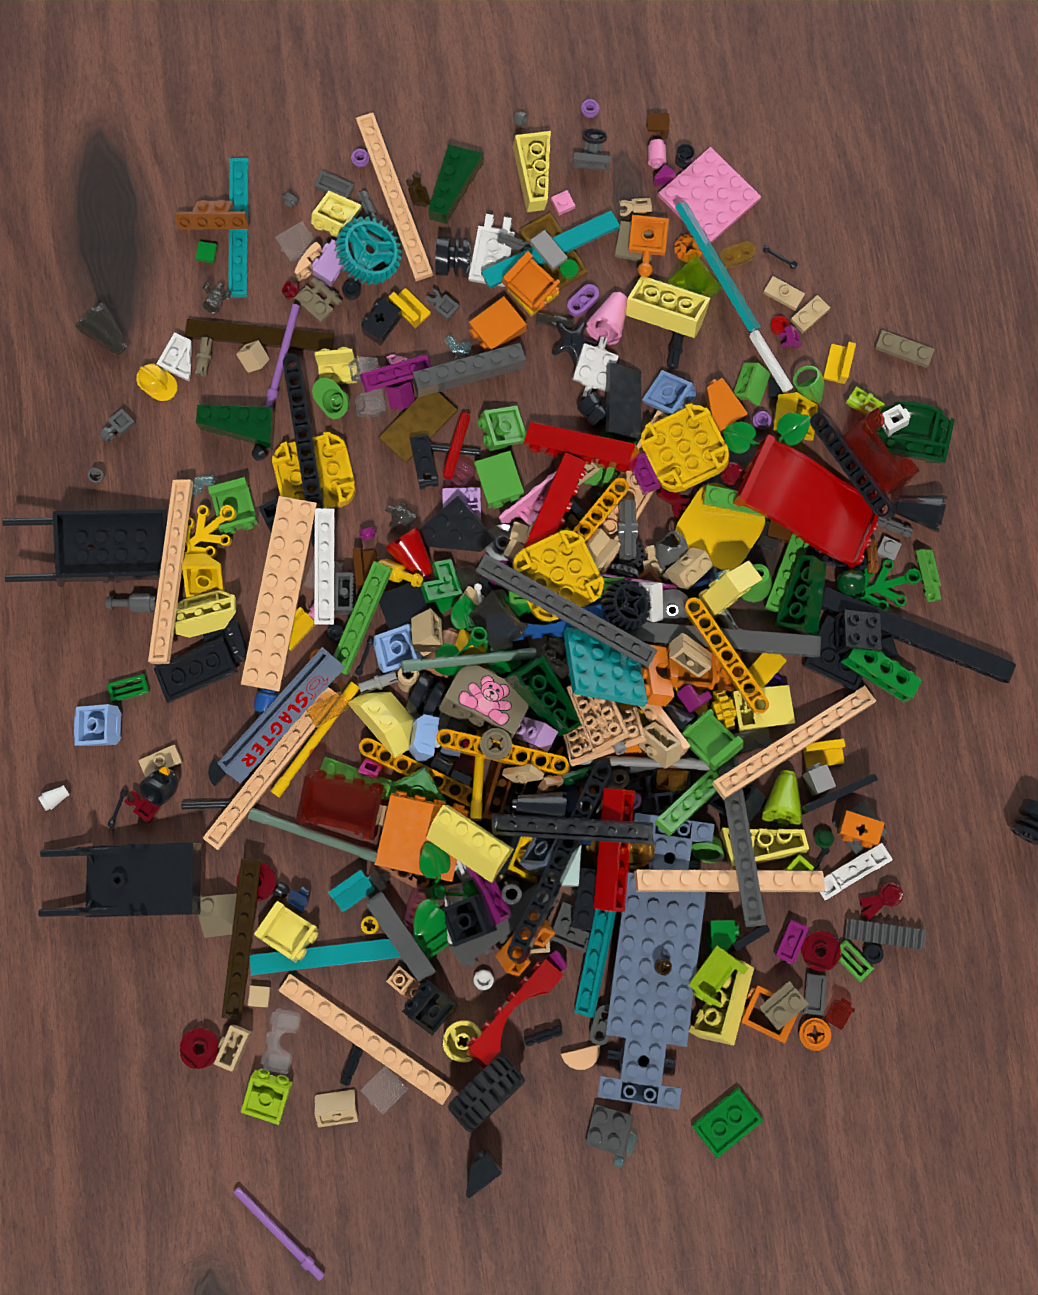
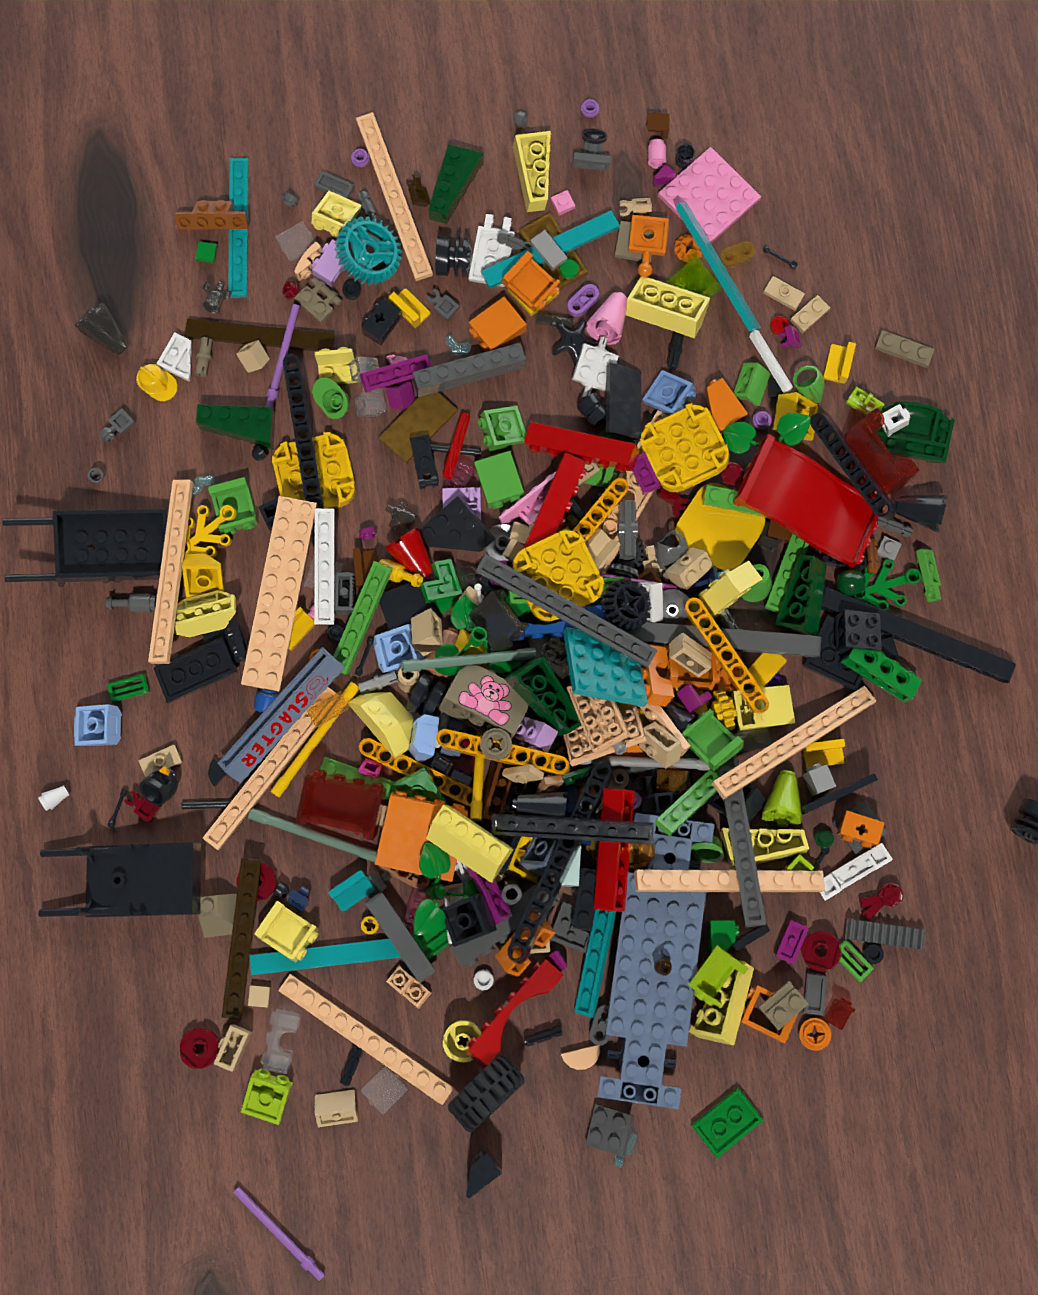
(429, 1007): black plate -> none

